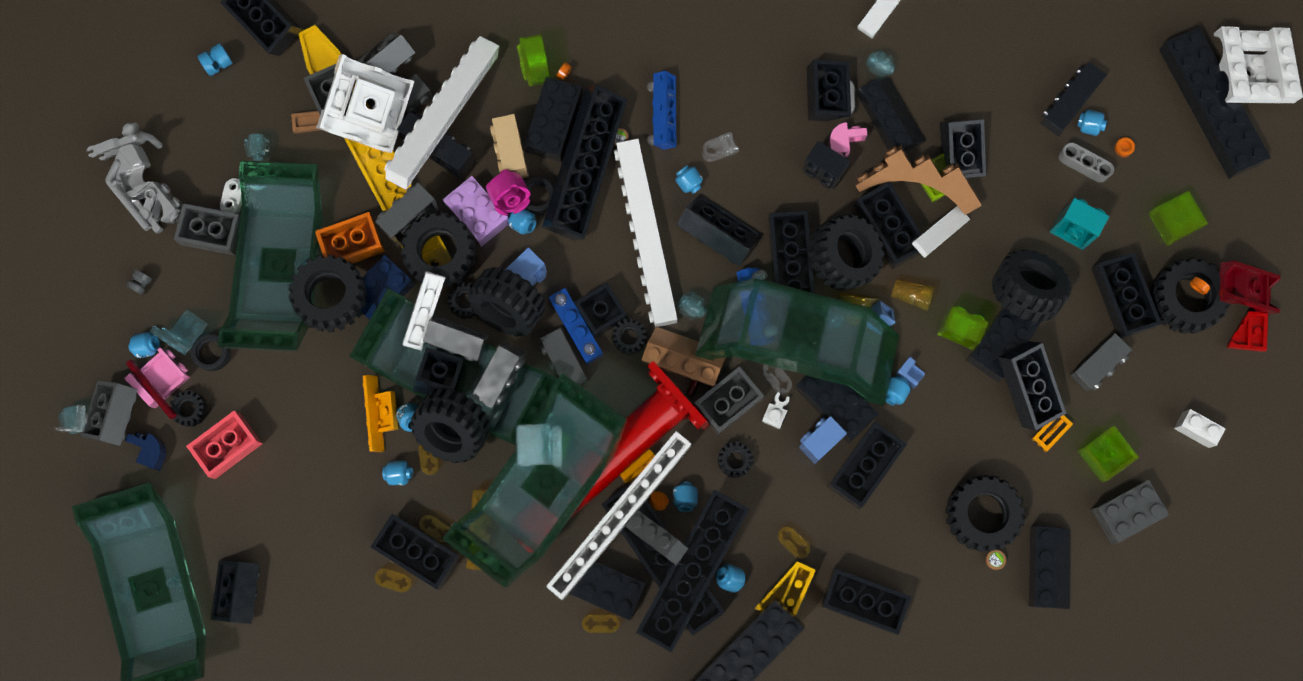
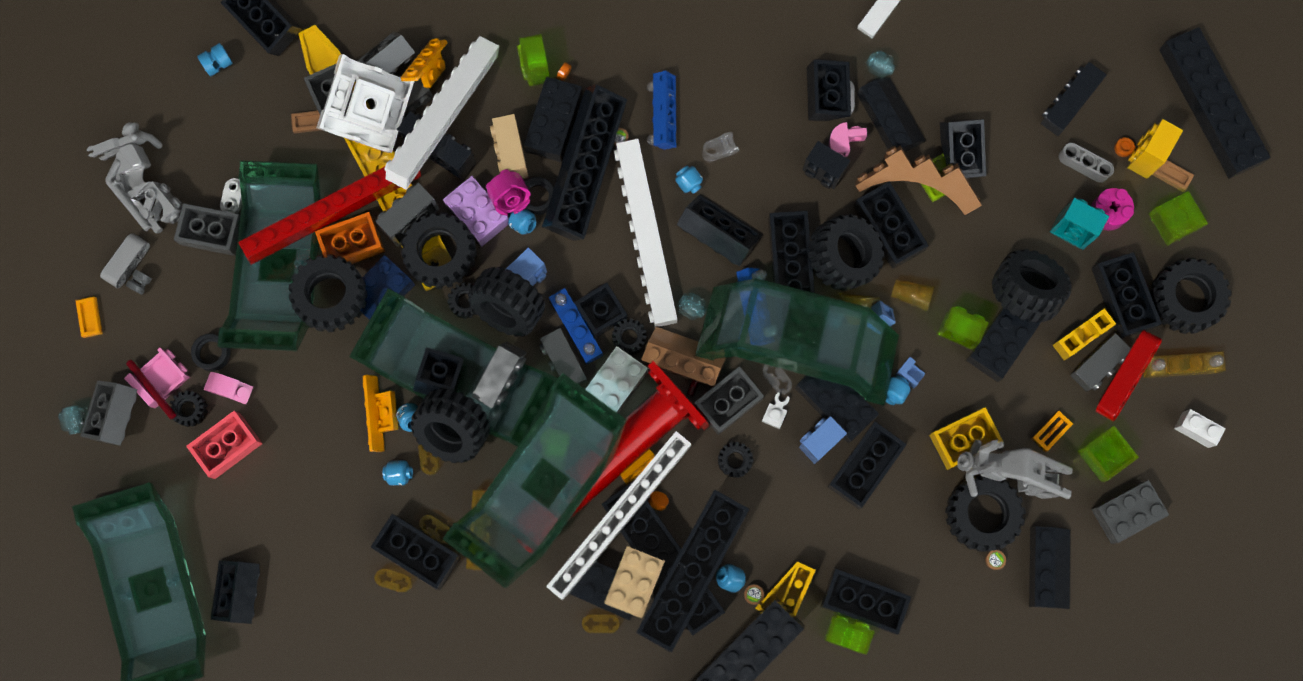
(81, 420): clear bracket -> none
(88, 317): none -> light orange tile
(125, 260): none -> light grey beam
(144, 344): dark azure head -> none
(152, 451): dark blue brick -> none
(183, 333): clear light blue bracket -> none
(228, 387): none -> bright pink brick
(256, 147): clear light blue head -> none
(317, 215): none -> red brick
(423, 310): white tile -> none
(427, 64): none -> light orange bracket
(455, 338): brick -> none
(539, 444): clear light blue bracket -> none
(617, 379): none -> white brick
(634, 582): none -> tan brick
(656, 537): dark grey brick -> none
(685, 497): dark azure head -> none
(753, 594): none -> tile
(796, 539): clear yellow beam -> none
(850, 636): none -> clear neon green brick
(940, 231): white tile -> none
(960, 436): none -> yellow brick
(1019, 464): none -> light grey piece
(1032, 385): black brick -> none
(1084, 334): none -> yellow arch
(1092, 122): dark azure head -> none
(1121, 207): none -> dark pink brick
(1128, 375): none -> red beam
(1154, 148): none -> yellow brick
(1174, 175): none -> medium nougat tile
(1185, 365): none -> clear yellow piece
(1199, 285): orange tile -> none
(1247, 286): dark red piece -> none
(1251, 333): red wing -> none
(1272, 75): white piece -> none

